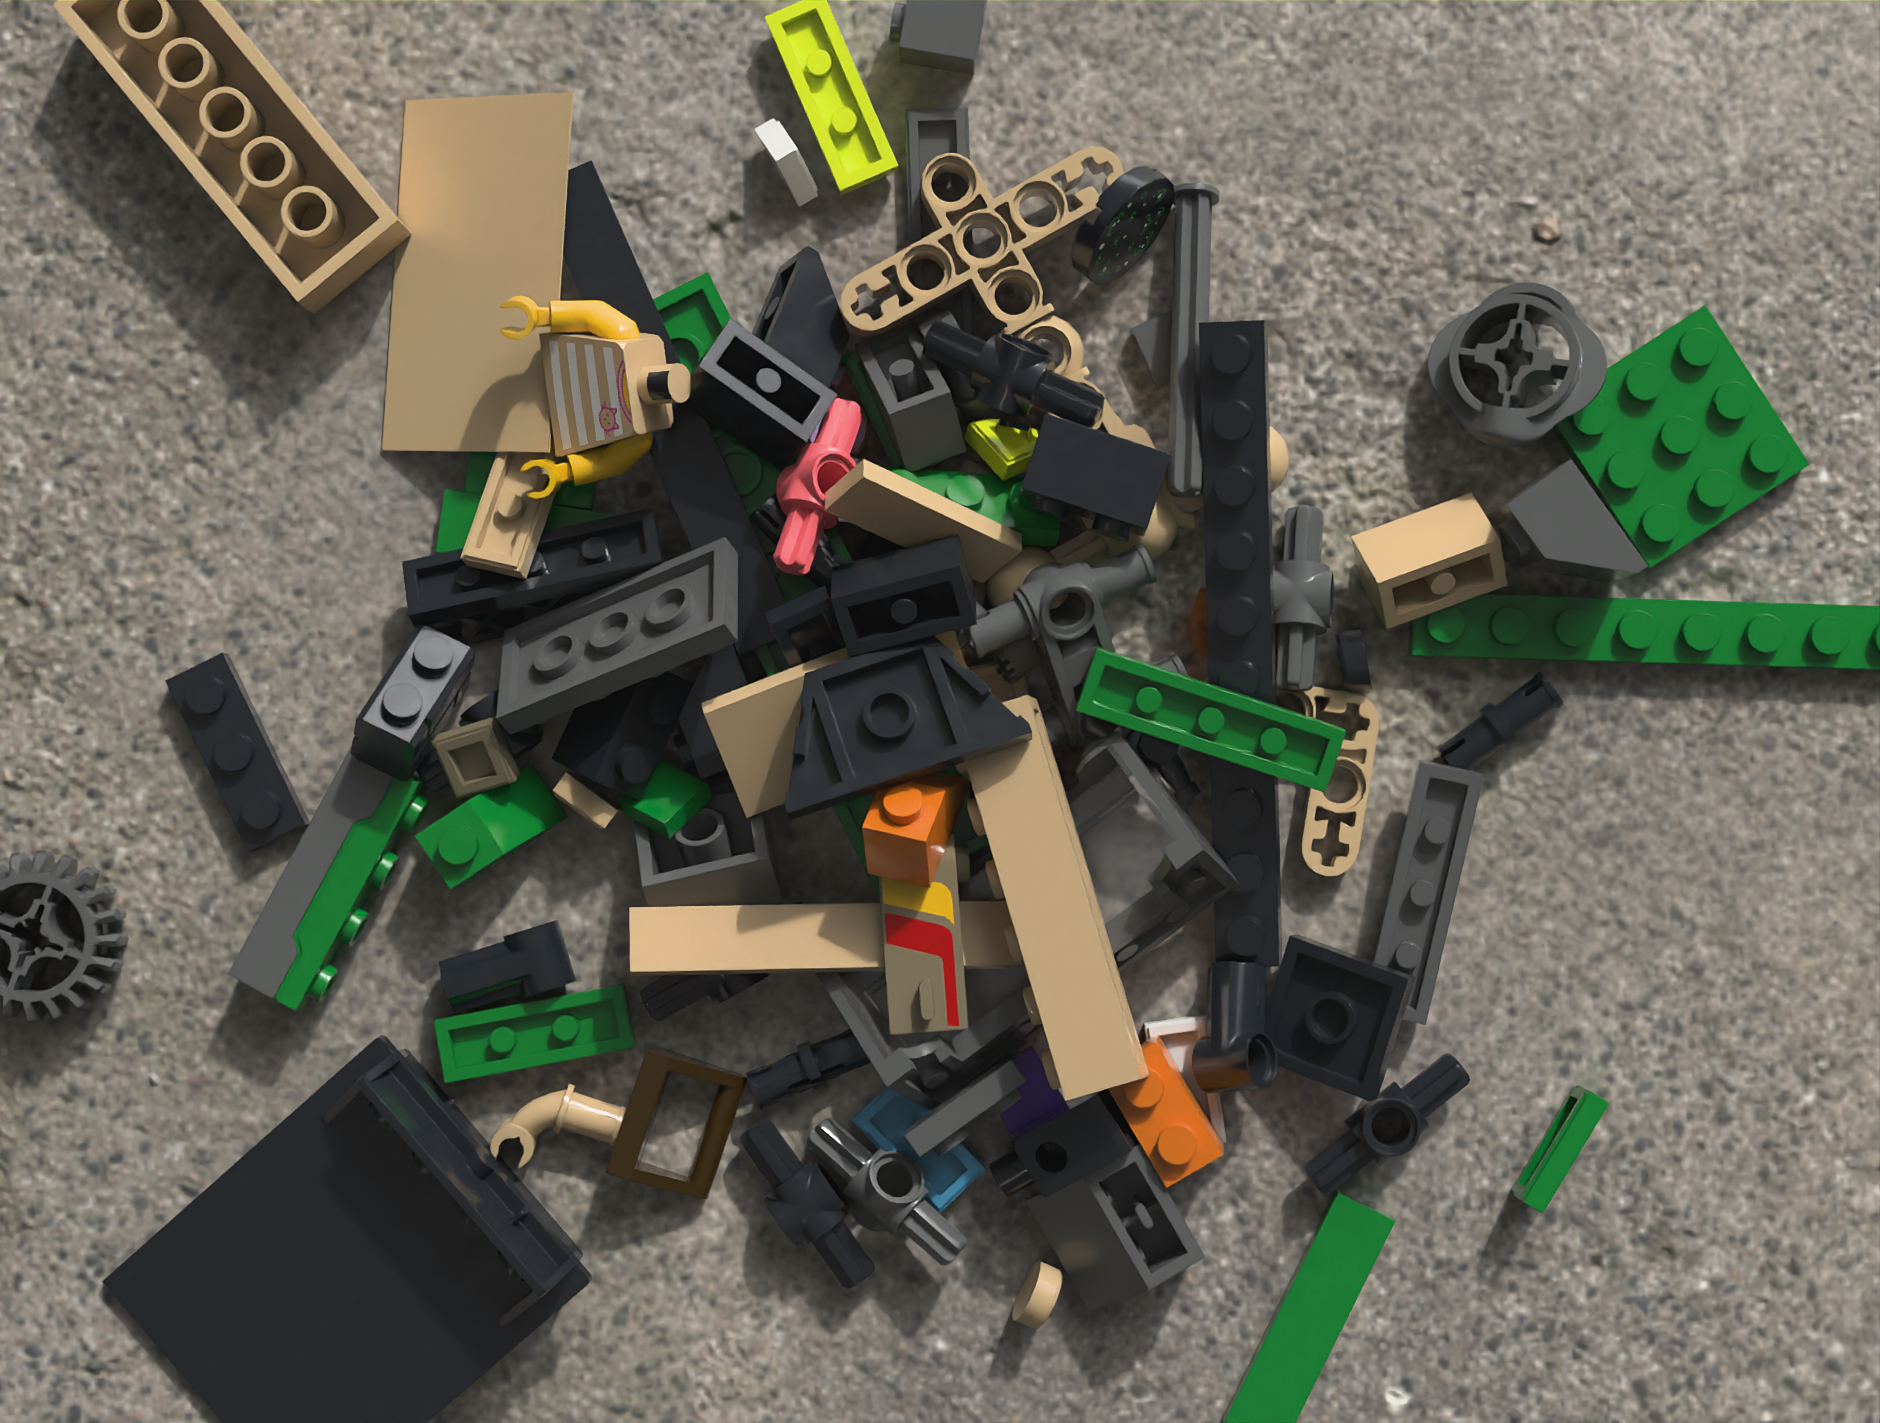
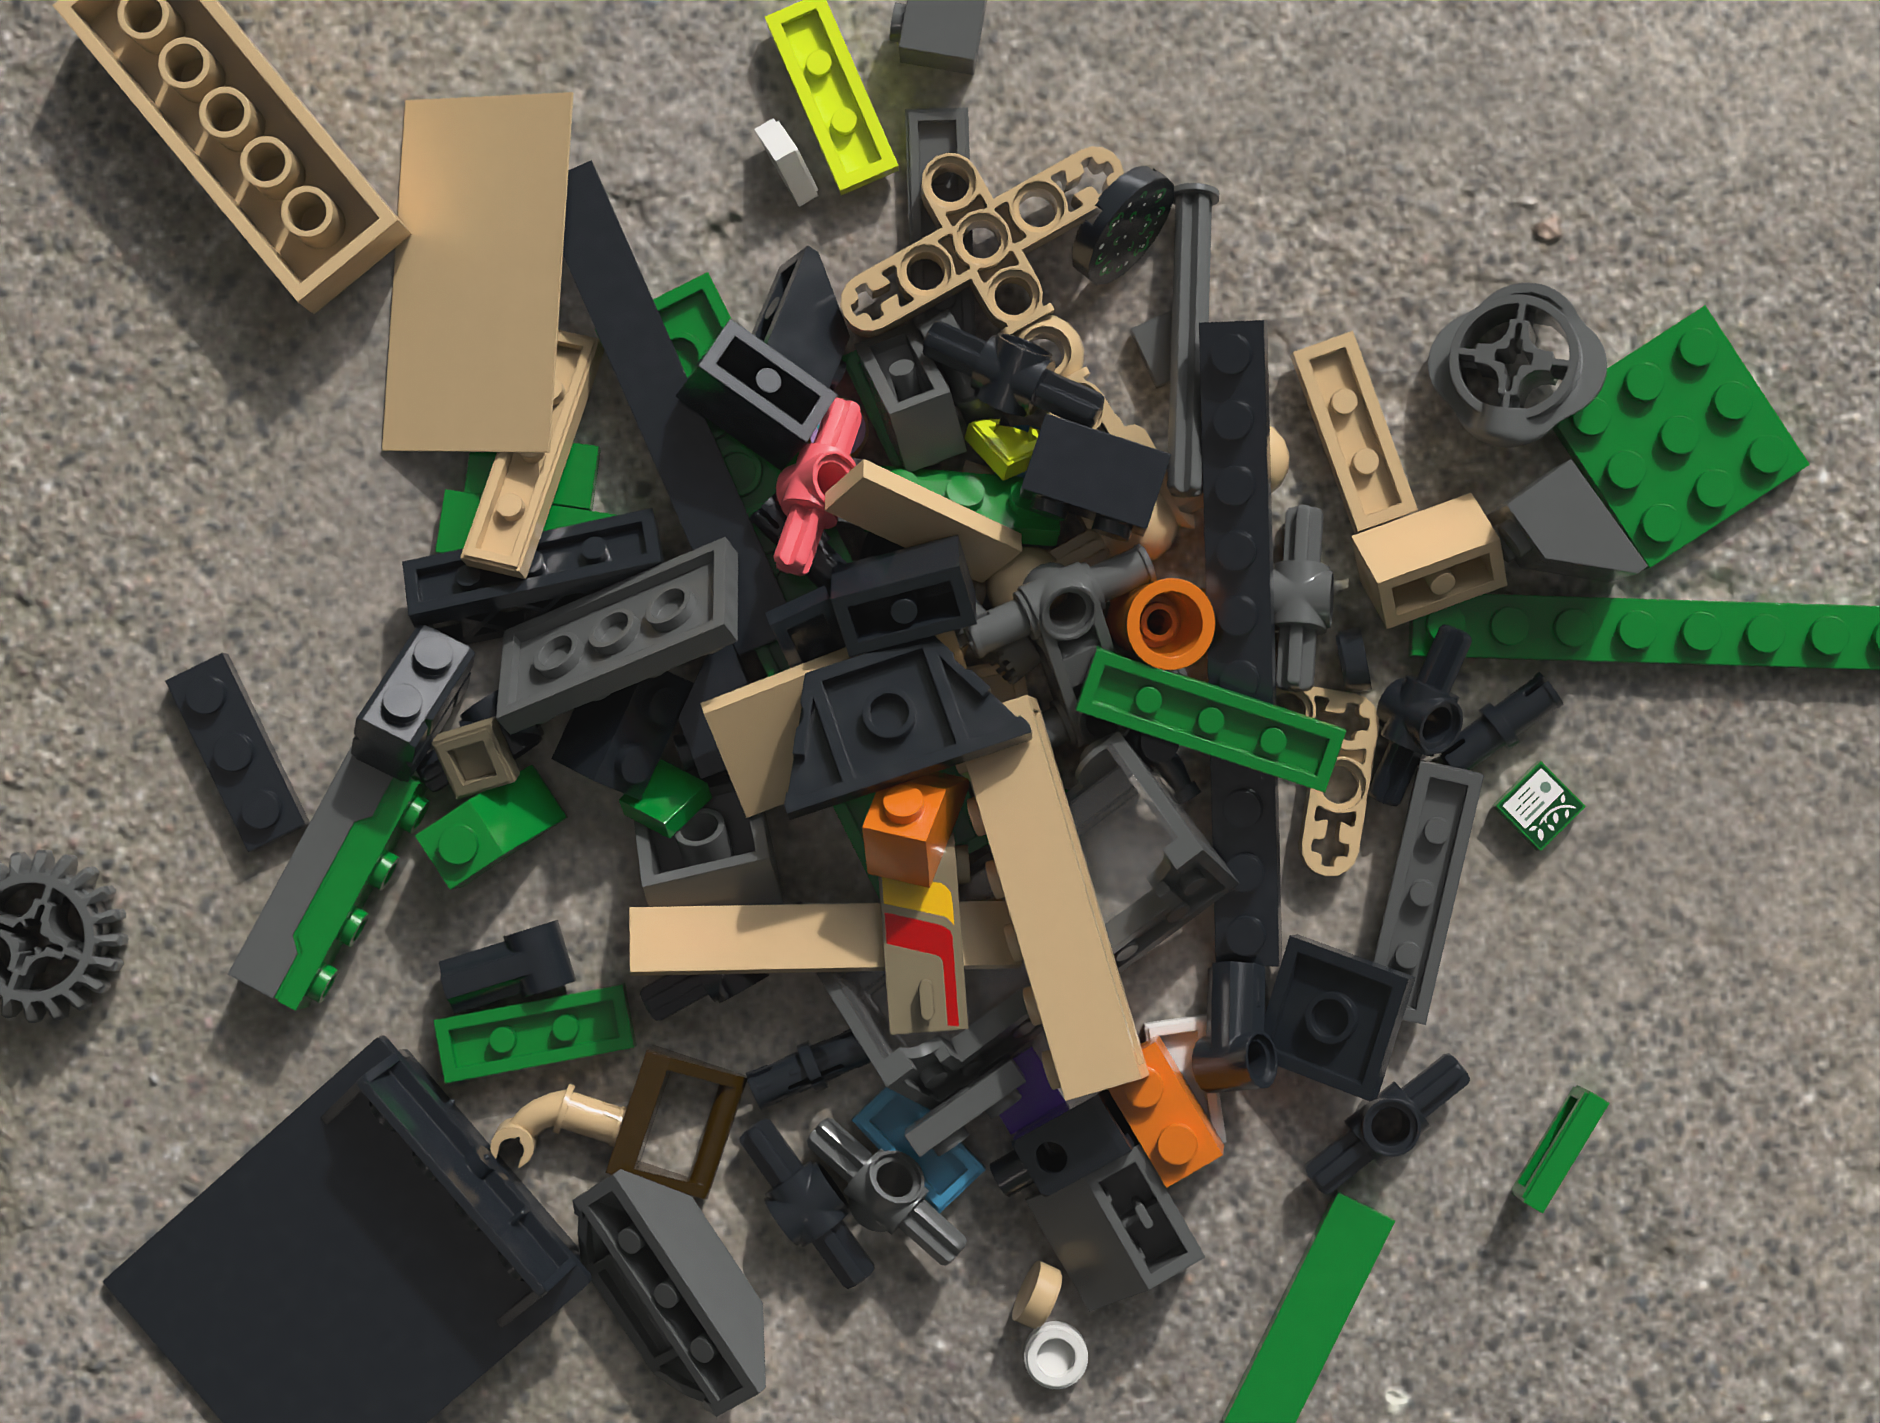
(587, 801): tan tile -> none
(602, 388): torso -> none
(673, 1289): none -> dark grey wedge
(1055, 1355): none -> white tile
(1179, 625): none -> orange plant
(1353, 432): none -> tan plate
(1420, 715): none -> black axle
(1538, 806): none -> tile

